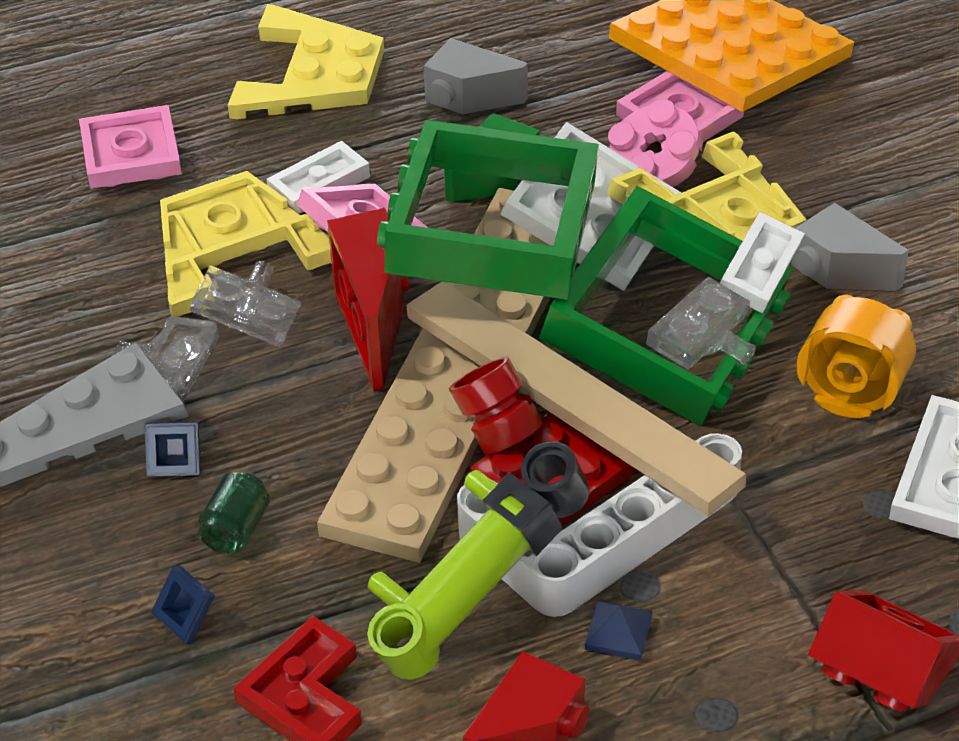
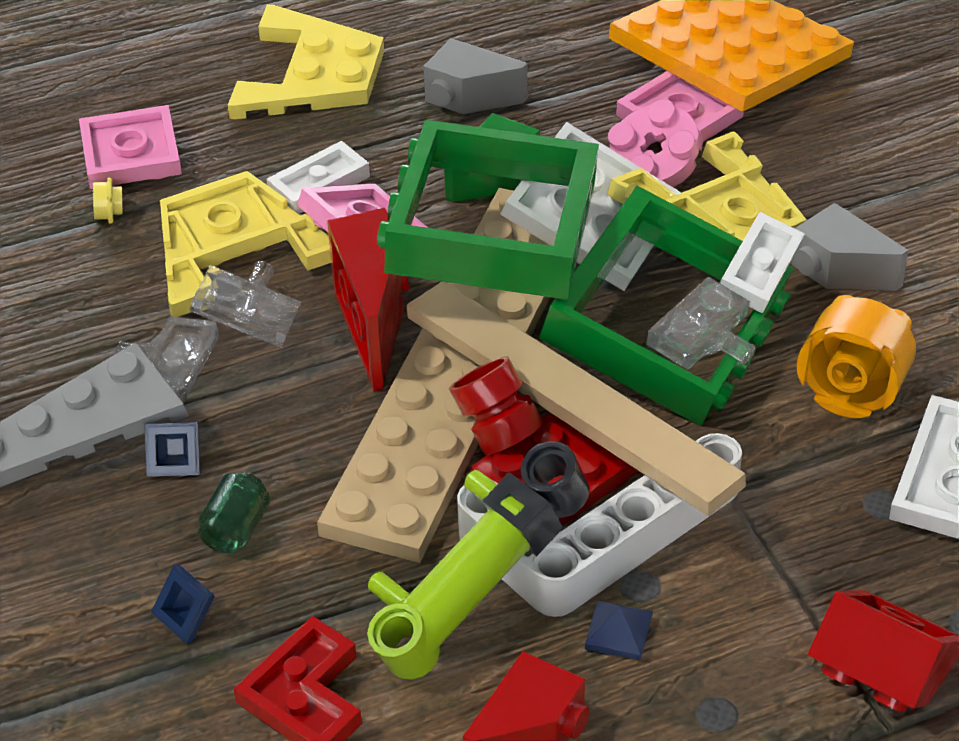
(107, 200): none -> light yellow plate

